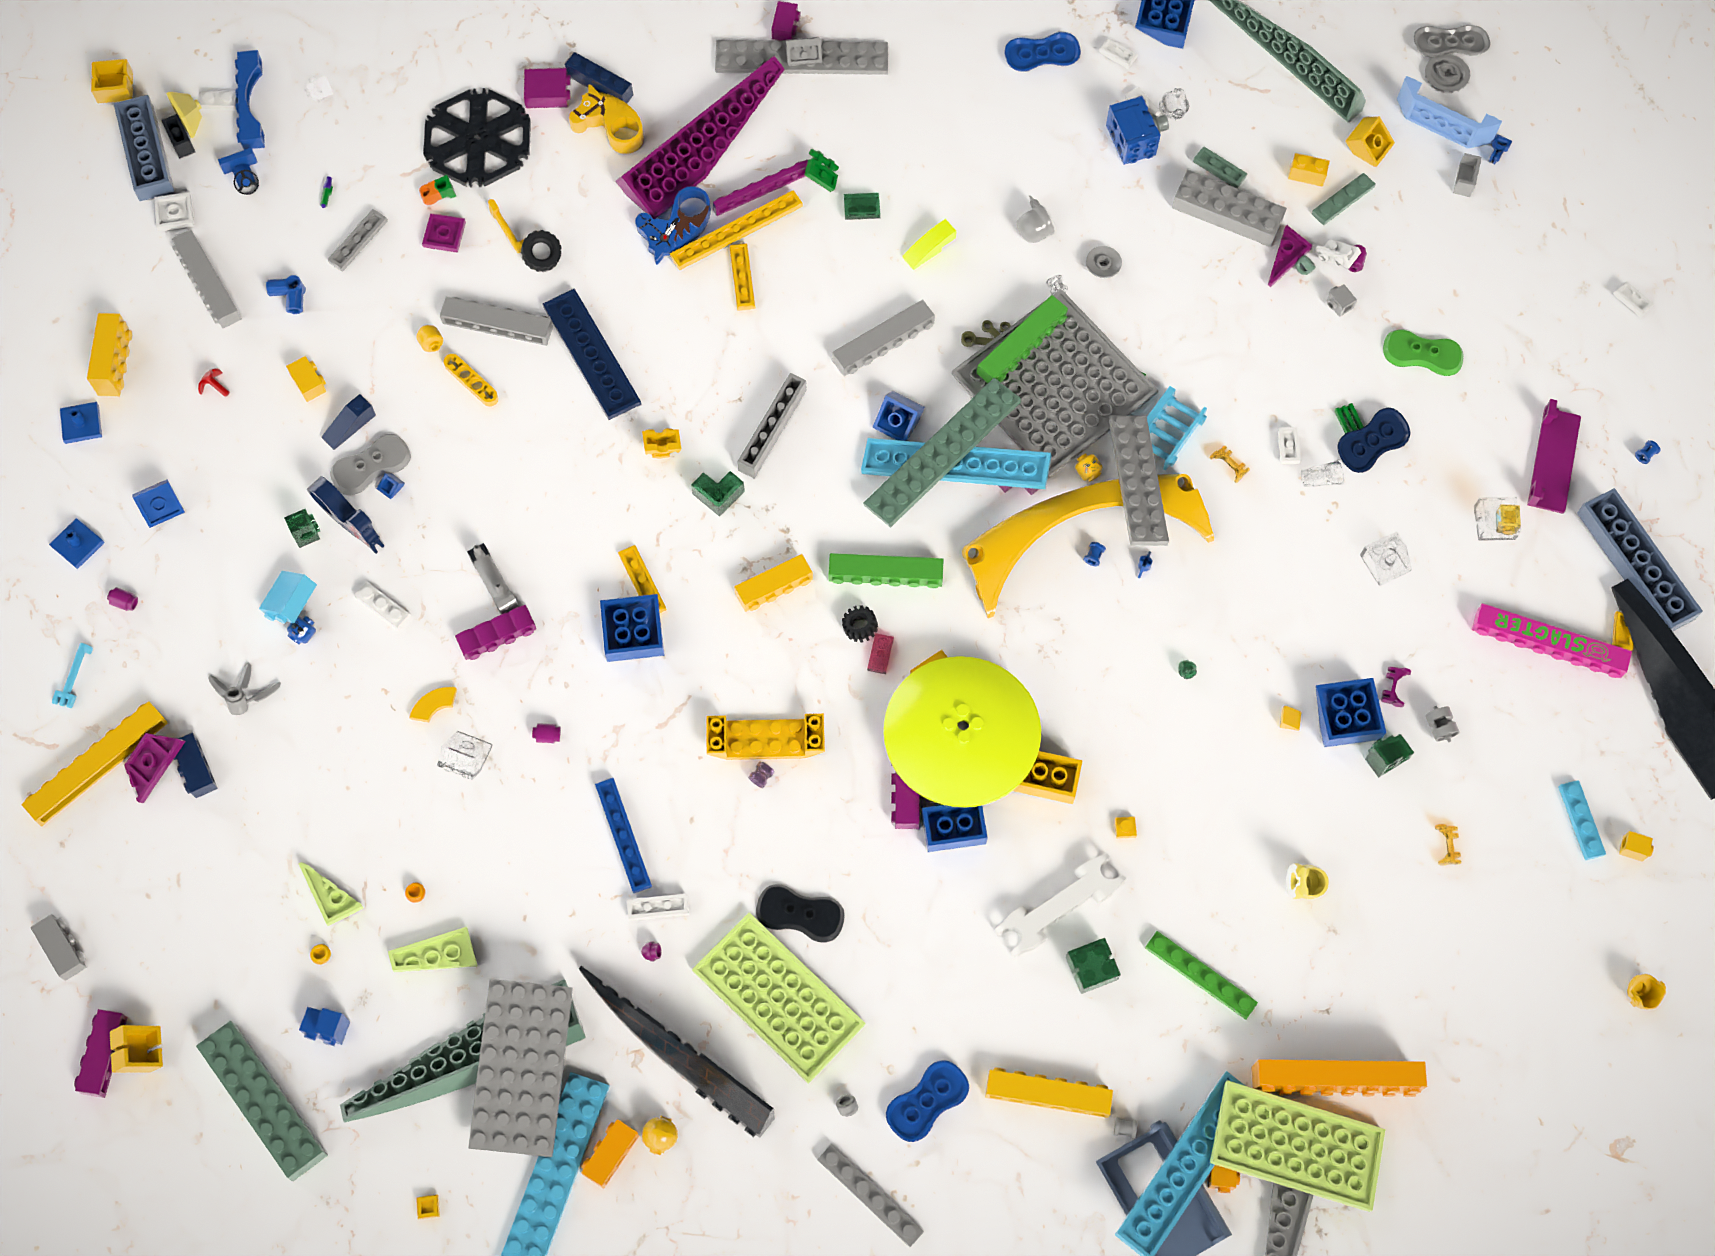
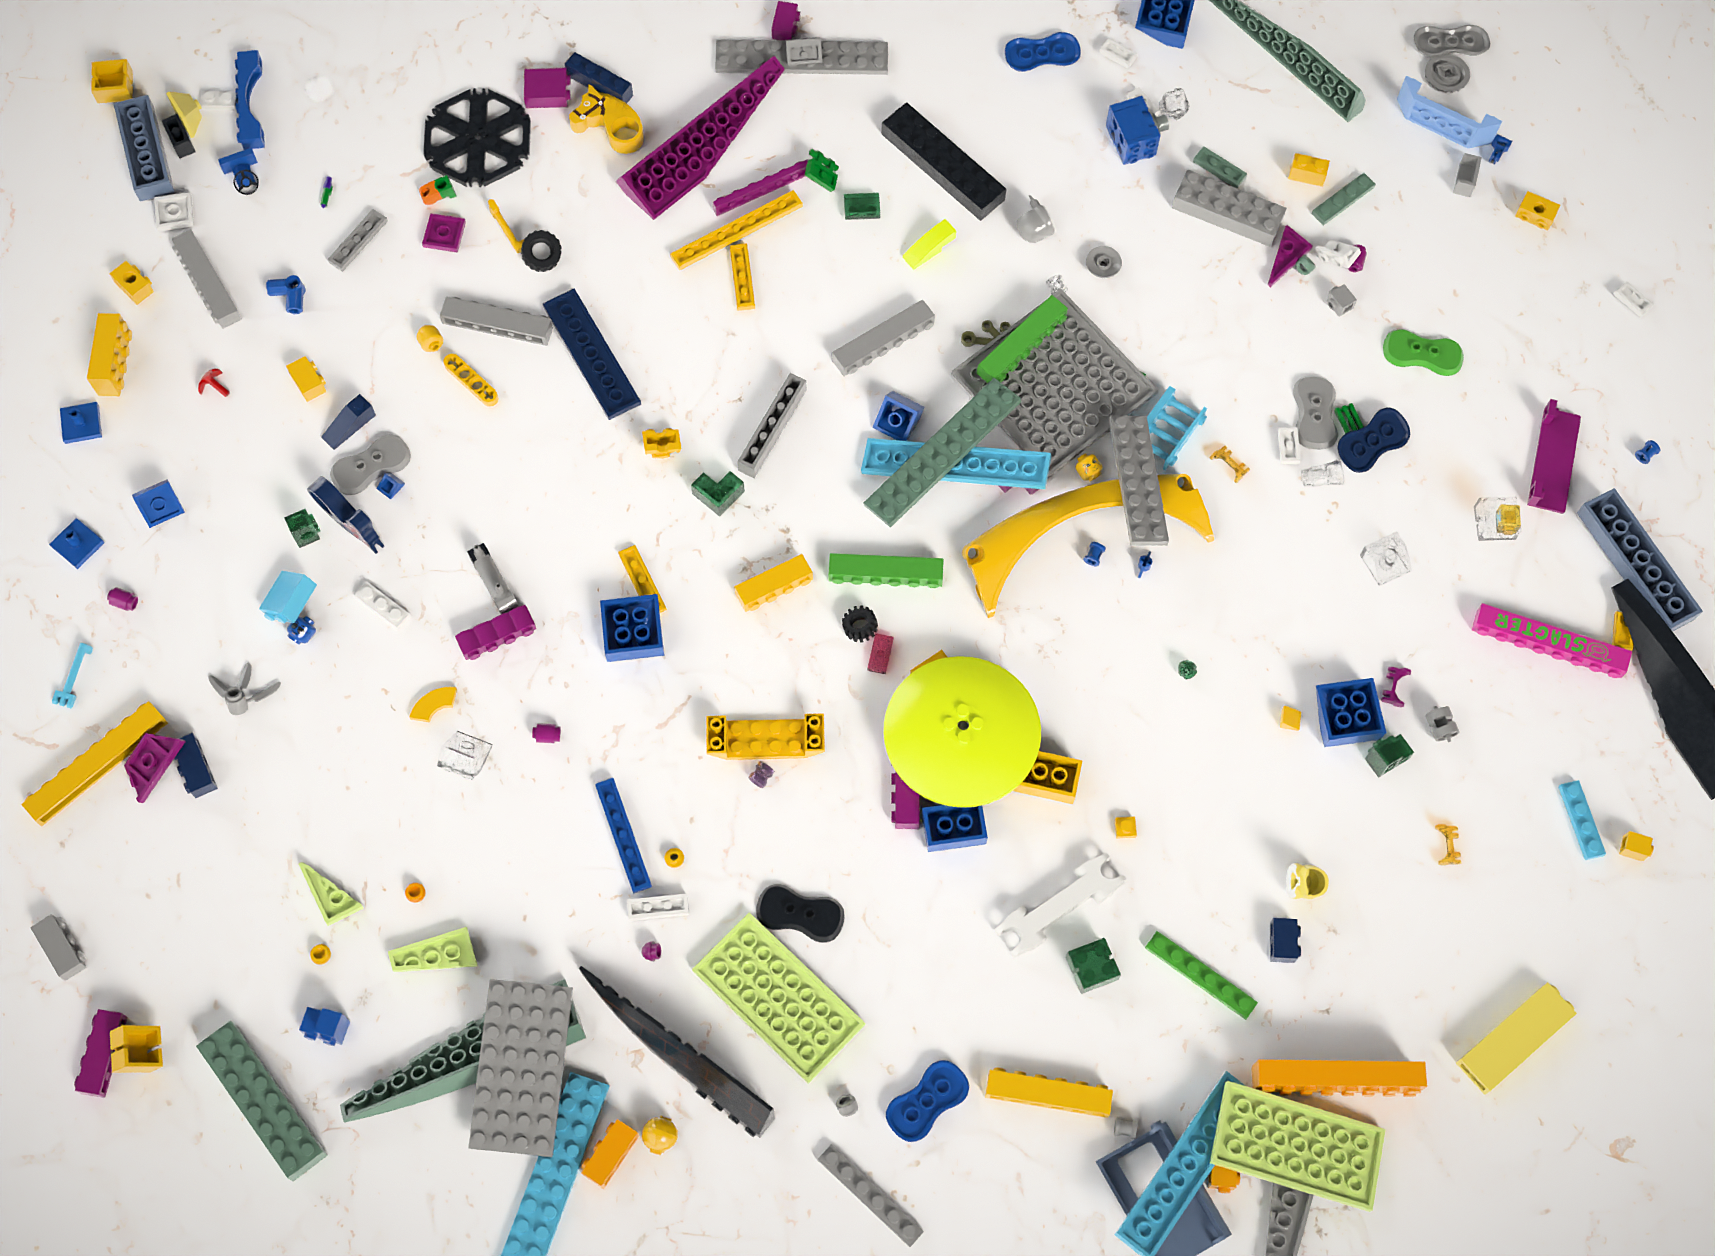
(137, 290): none -> yellow brick
(428, 1207): yellow tile -> none
(674, 863): none -> yellow plate
(679, 230): blue animal -> none
(943, 161): none -> black brick
(1284, 940): none -> dark blue brick
(1315, 422): none -> light grey plate
(1370, 140): yellow slope -> none
(1516, 1038): none -> light yellow brick
(1537, 210): none -> yellow brick
(1646, 991): yellow cap -> none

